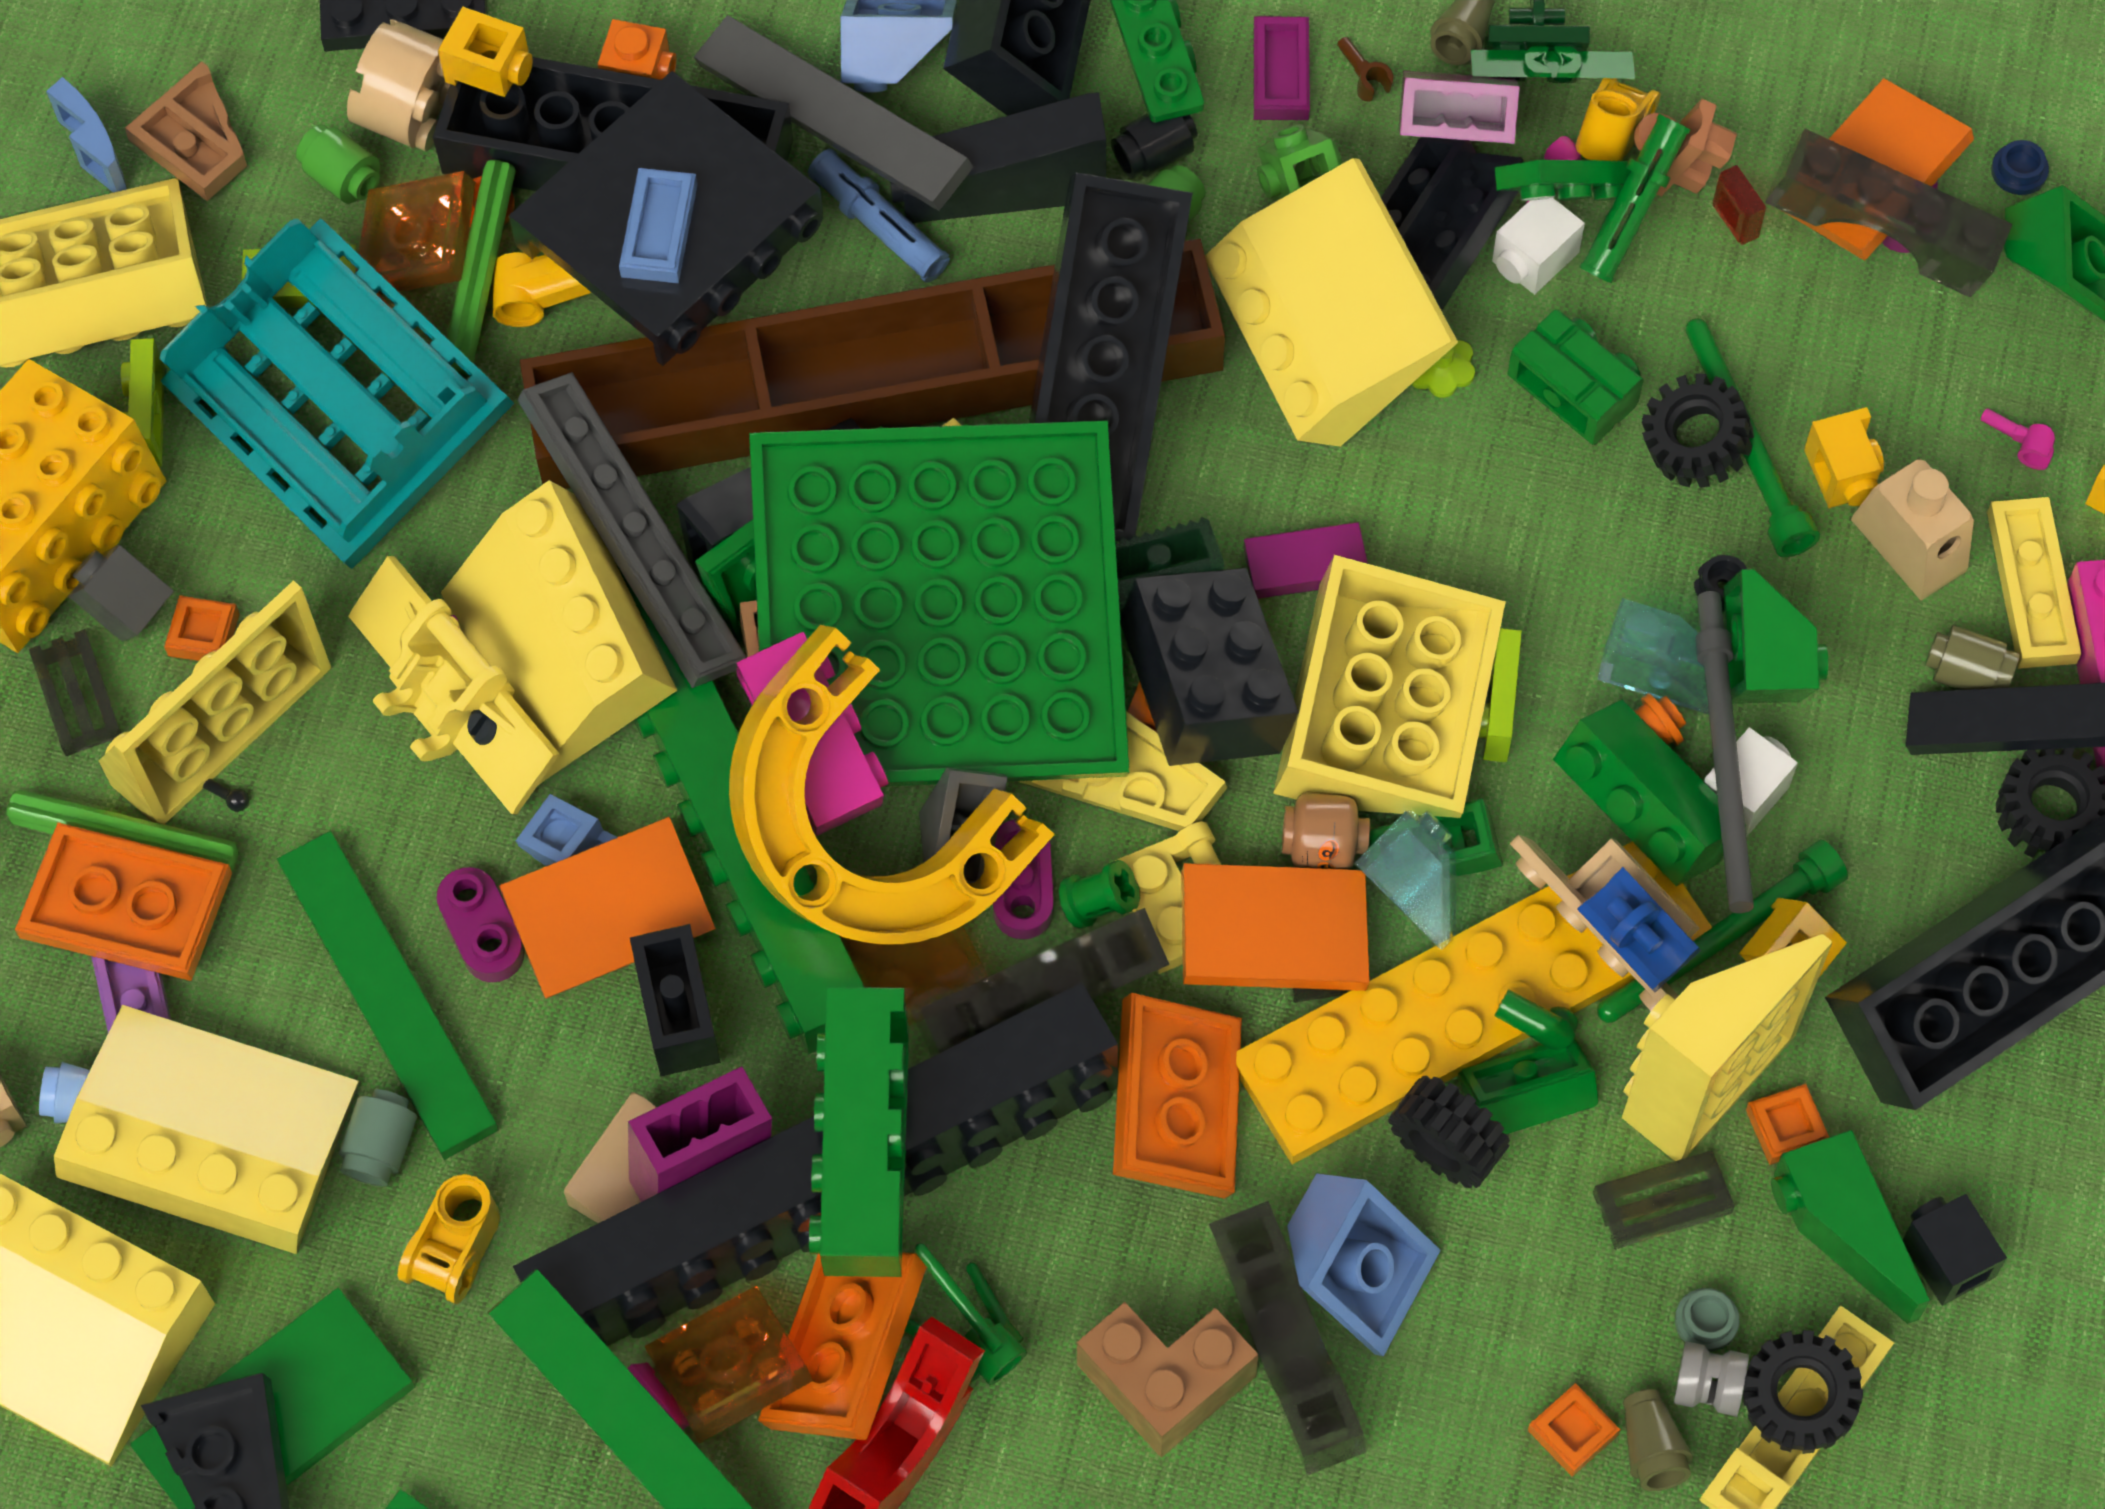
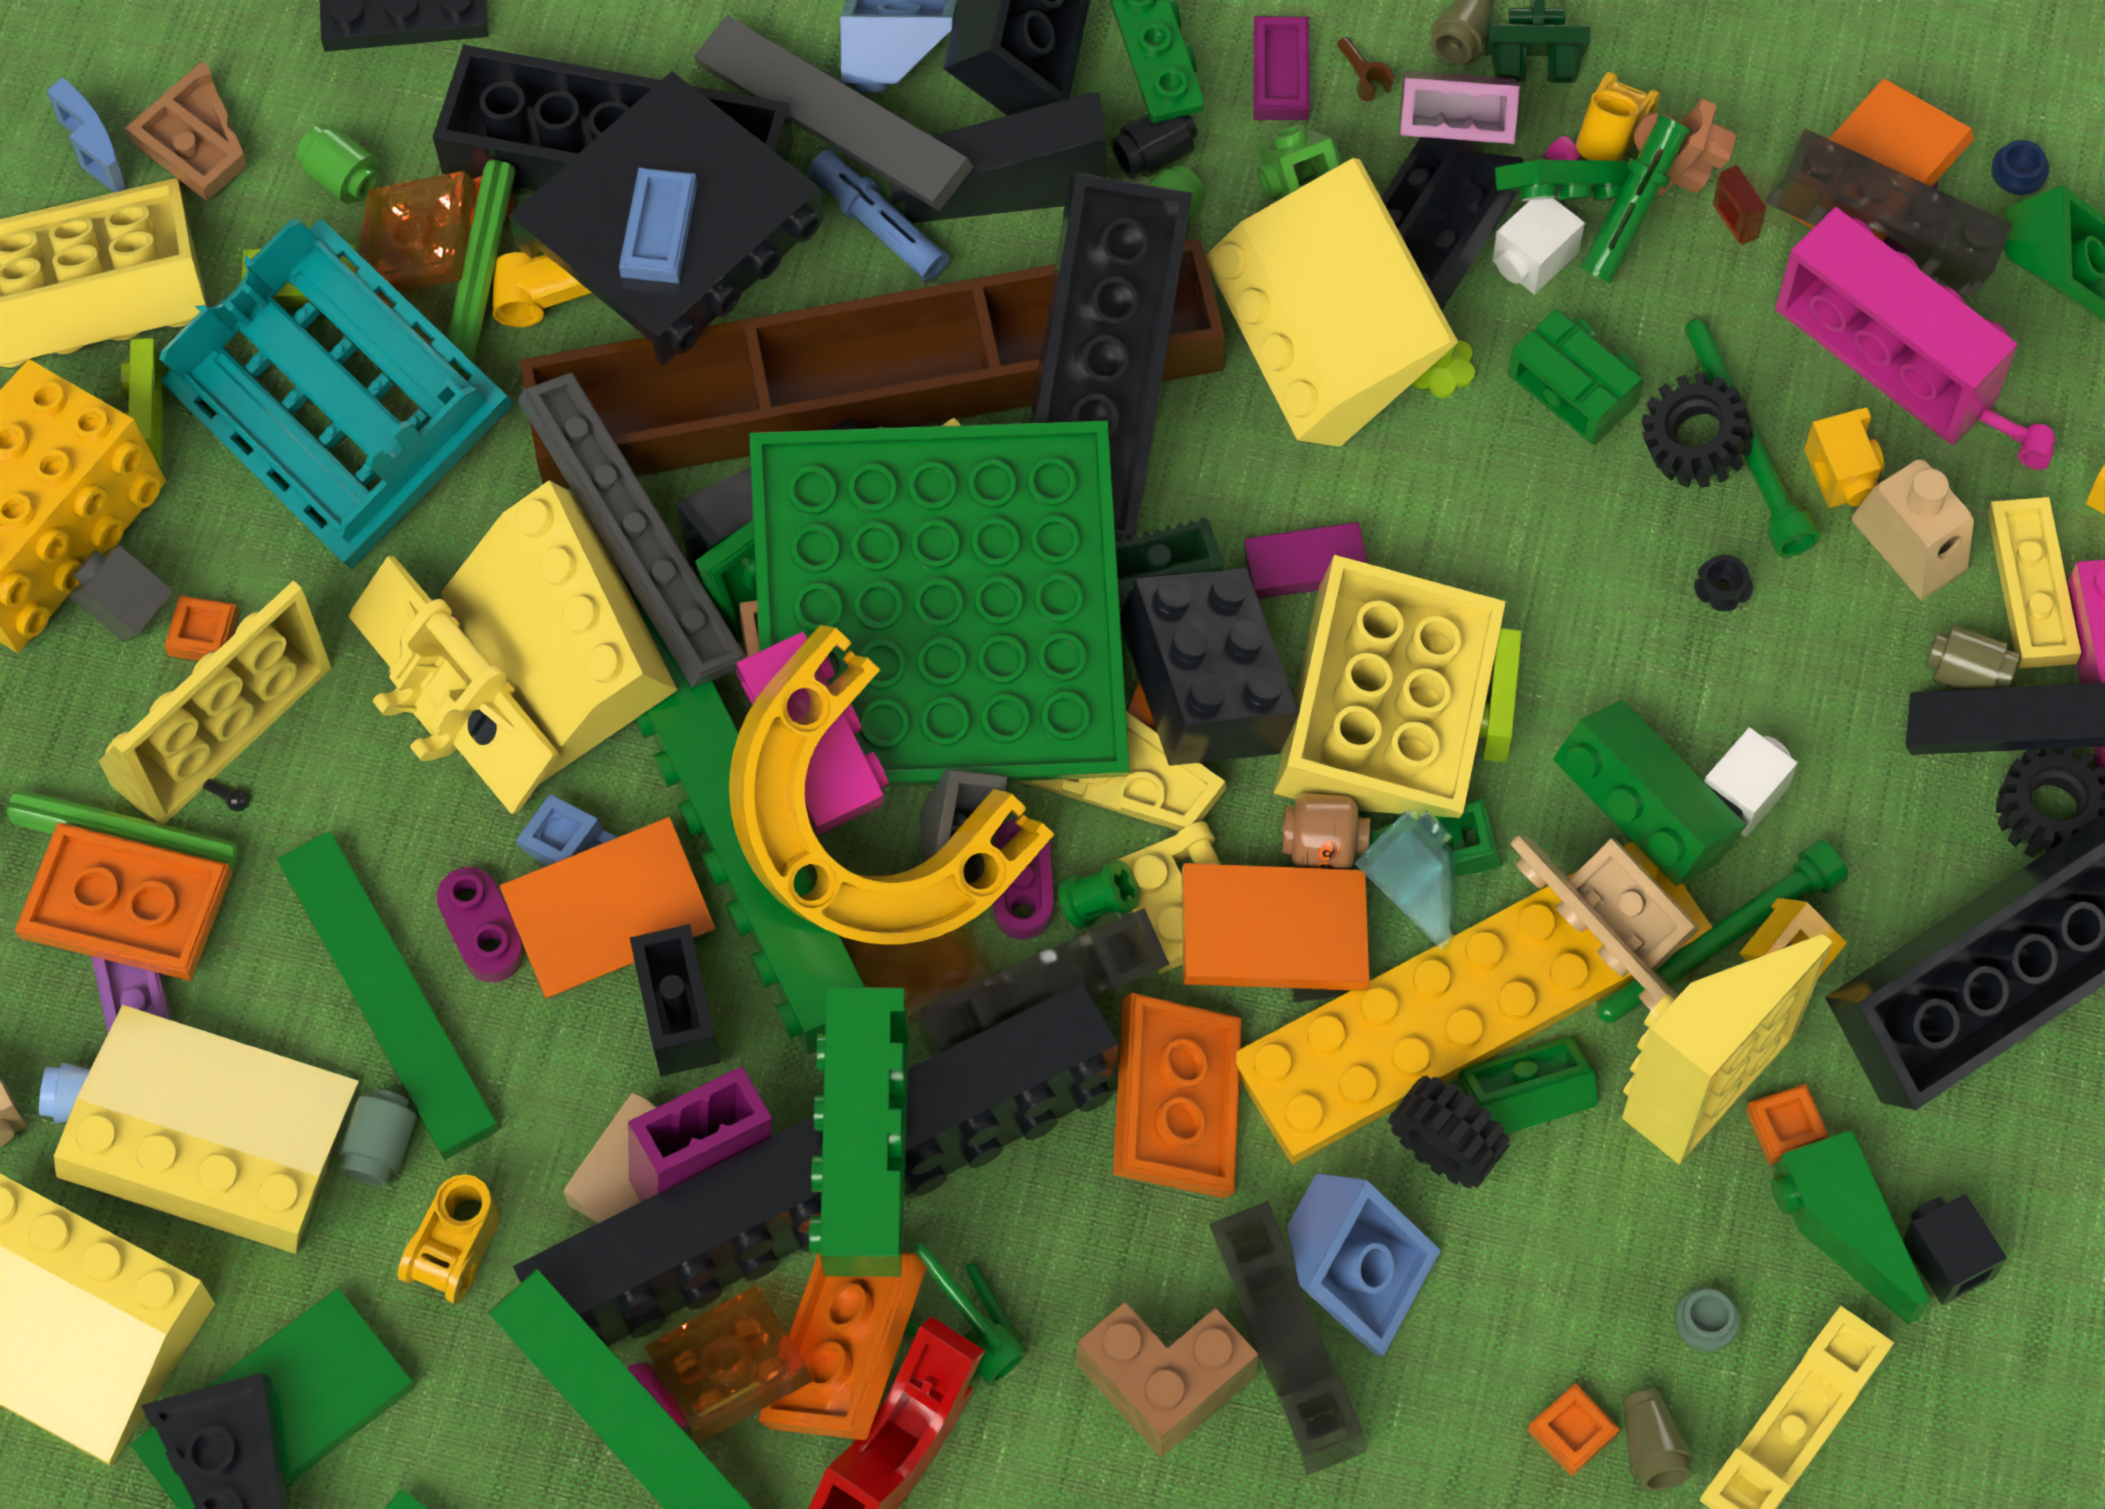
(61, 653): clear smoke tile -> none
(400, 85): tan brick -> none
(485, 53): yellow brick -> none
(637, 50): orange brick -> none
(1550, 1028): green arm -> none
(1560, 63): green piece -> none
(1639, 930): blue hips -> none
(1654, 655): clear light blue slope -> none
(1662, 718): orange plate -> none
(1667, 1223): clear smoke tile -> none
(1696, 1375): light grey wheel -> none
(1714, 653): dark grey bar -> none
(1771, 644): green slope -> none
(1830, 1363): black tyre -> none
(1895, 325): none -> dark pink brick

